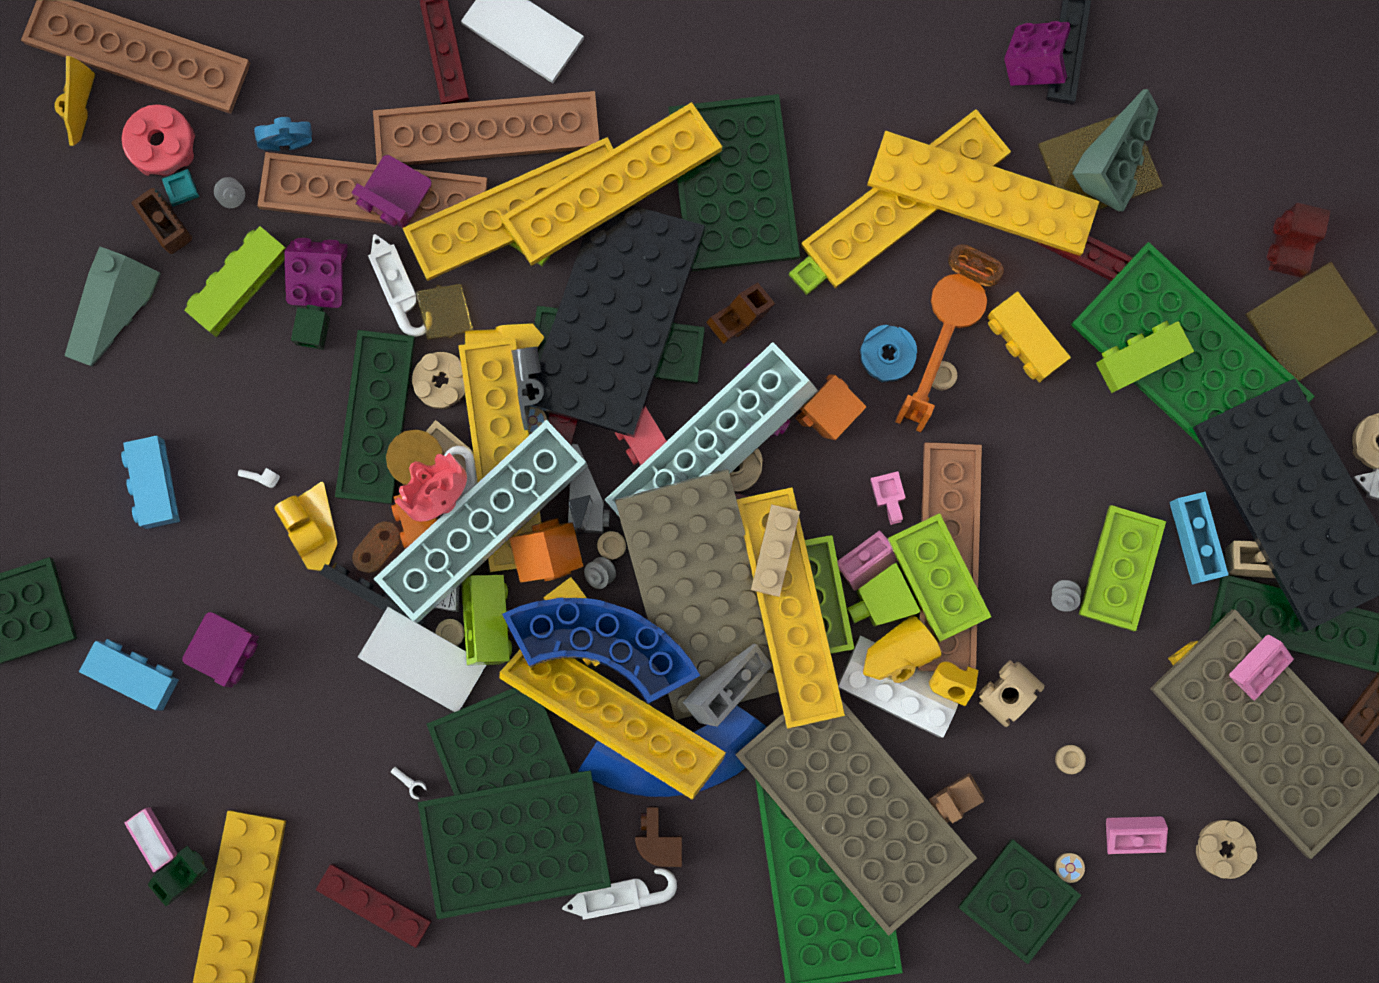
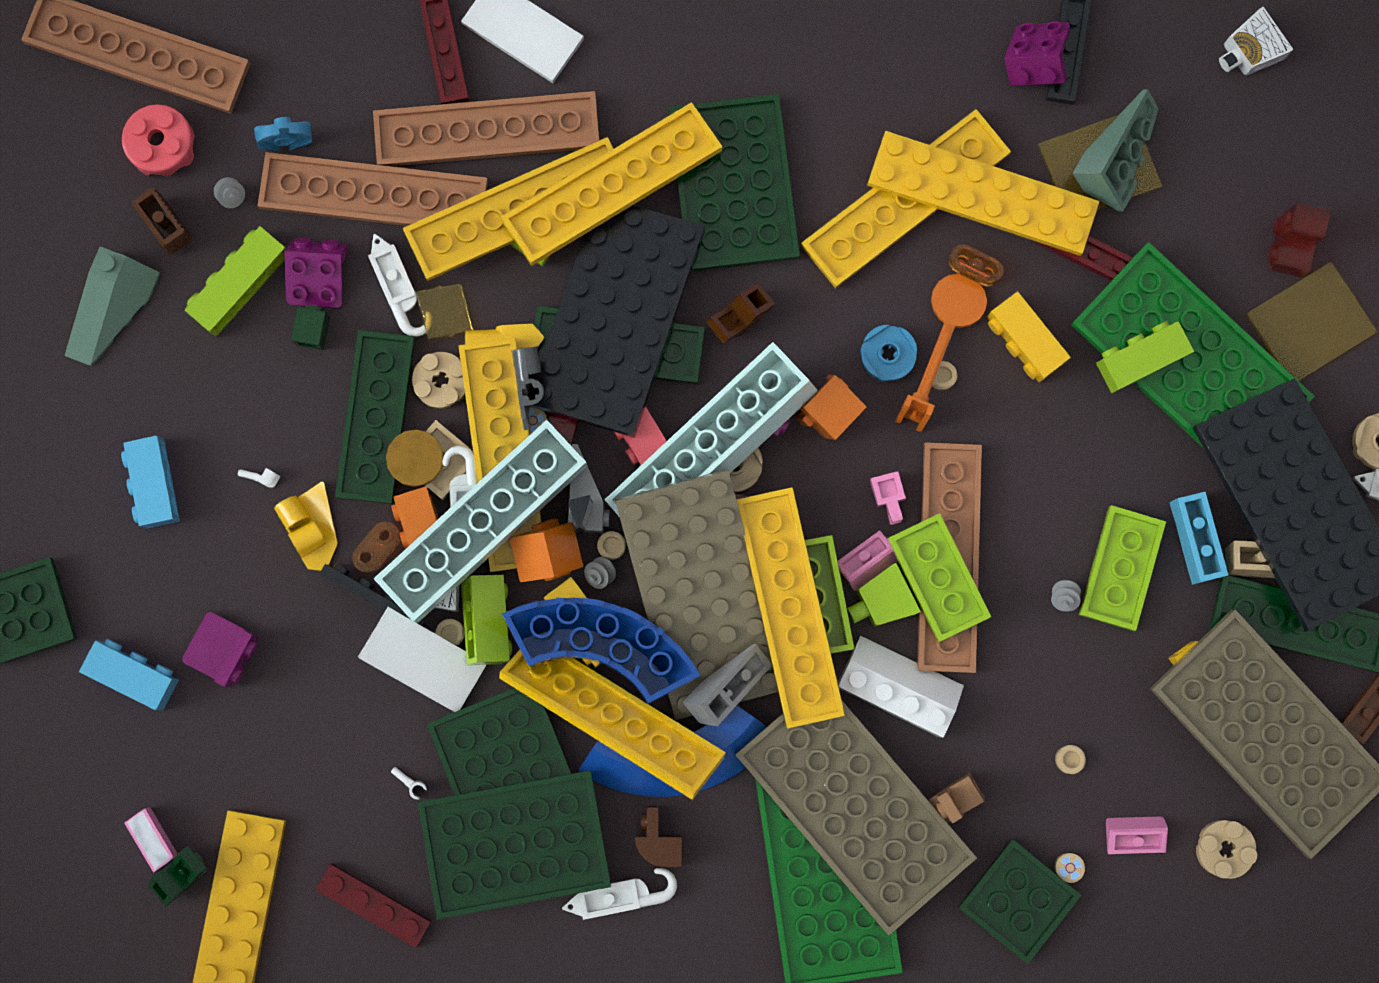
(73, 102): yellow panel -> none
(180, 187): teal tile -> none
(393, 192): magenta bracket -> none
(434, 492): coral plate -> none
(775, 550): tan plate -> none
(808, 275): lime tile -> none
(901, 651): yellow panel -> none
(953, 682): yellow leg -> none
(1003, 707): tan brick -> none
(1255, 45): none -> white torso
(1261, 666): bright pink slope -> none

